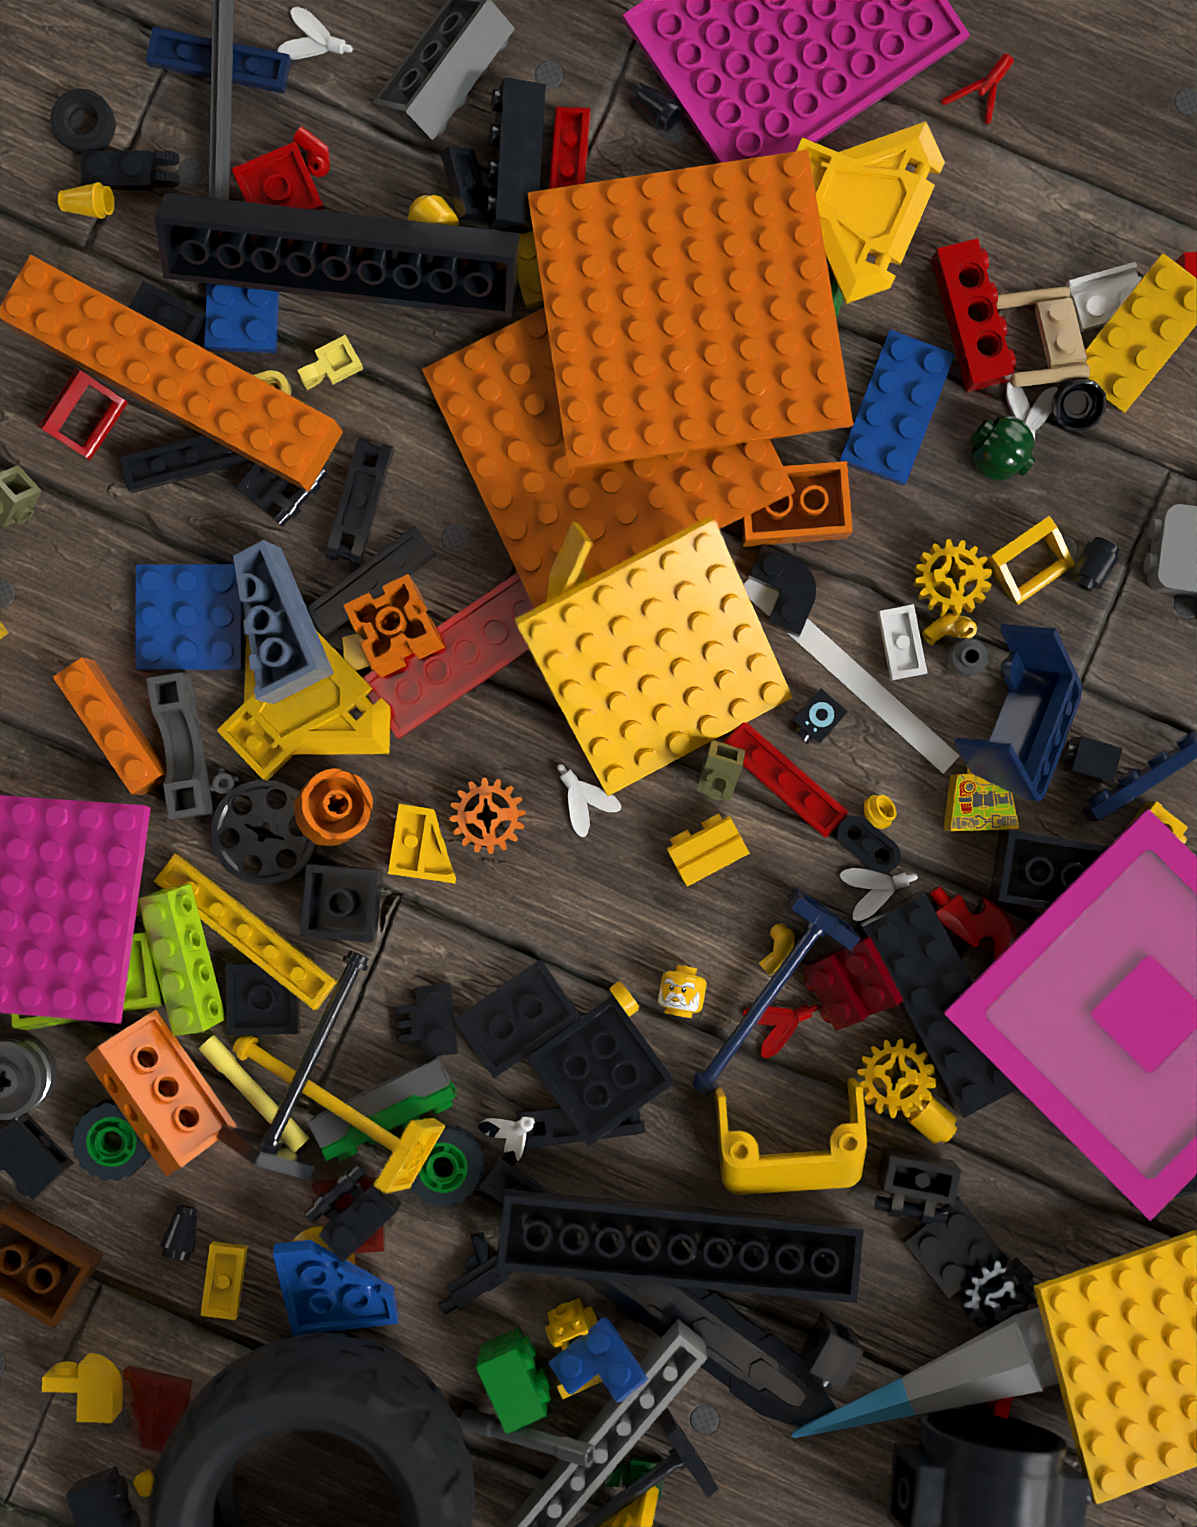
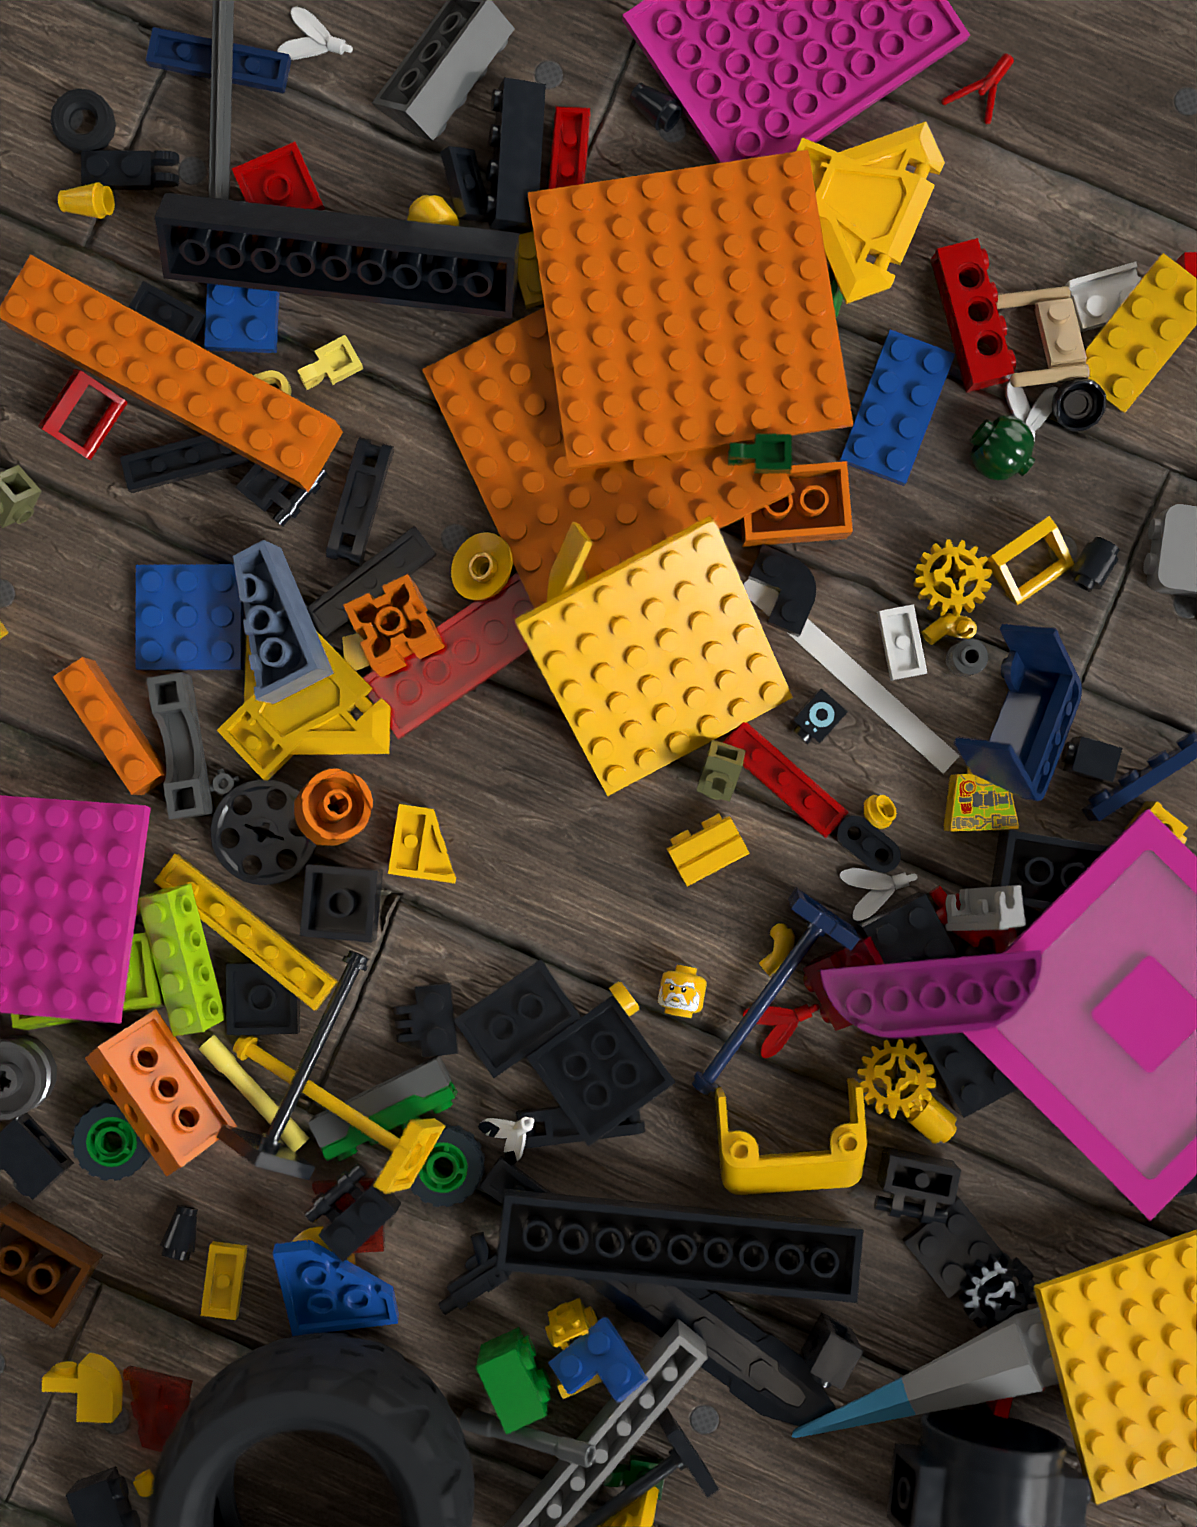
(317, 152): red arm -> none
(468, 817): orange gear -> none
(473, 560): none -> yellow dish
(582, 793): white piece -> none
(769, 453): none -> dark green plate
(934, 994): none -> magenta plate
(985, 909): none -> light grey hinge

